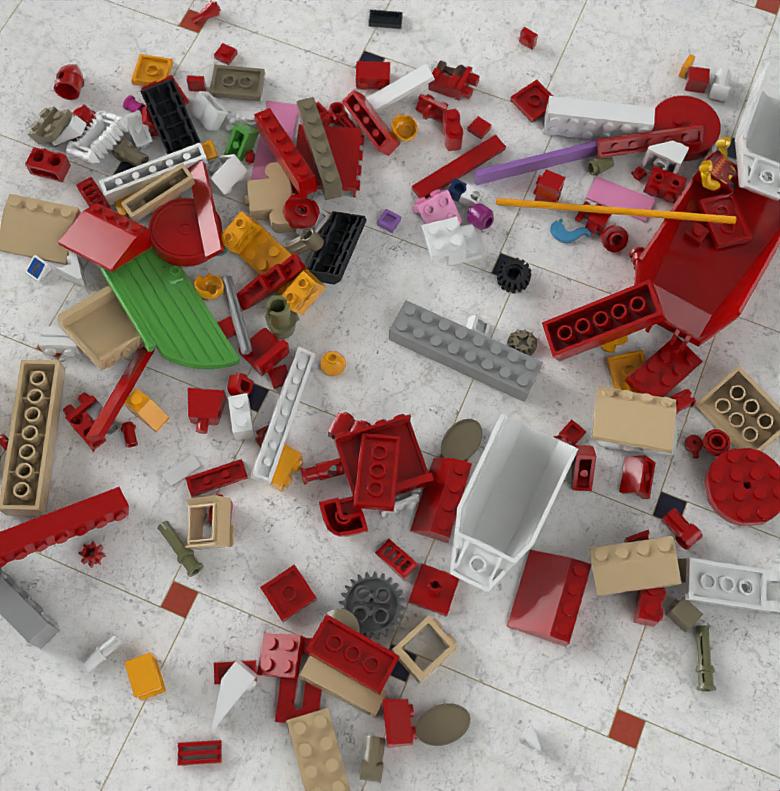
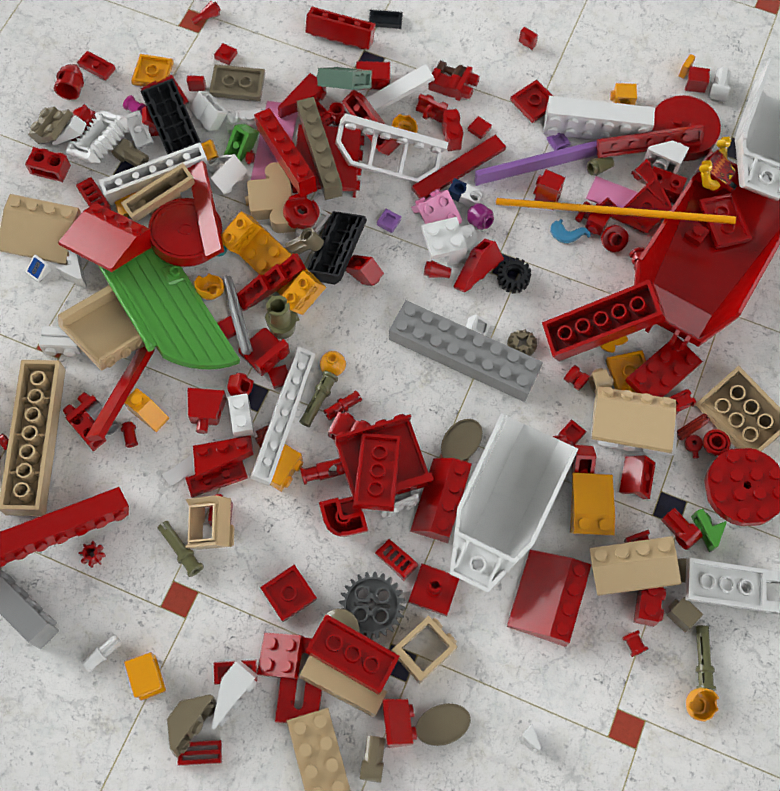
(96, 65): none -> red plate
(188, 721): none -> dark tan slope
(214, 455): none -> red wing
(306, 89): none -> red slope
(322, 391): none -> olive pin
(340, 28): none -> red brick
(342, 405): none -> red pin
(344, 78): none -> sand green window
(364, 270): none -> red slope
(386, 132): none -> white plate
(436, 270): none -> red cone
(479, 262): none -> red slope
(558, 141): none -> medium lavender tile
(576, 377): none -> red wheel
(592, 504): none -> light orange slope
(600, 378): none -> tan plate
(624, 93): none -> light orange brick
(635, 643): none -> red bush
(649, 197): none -> red wing
(693, 426): none -> clear red axle
(702, 704): none -> light orange hair
(711, 534): none -> bright green slope

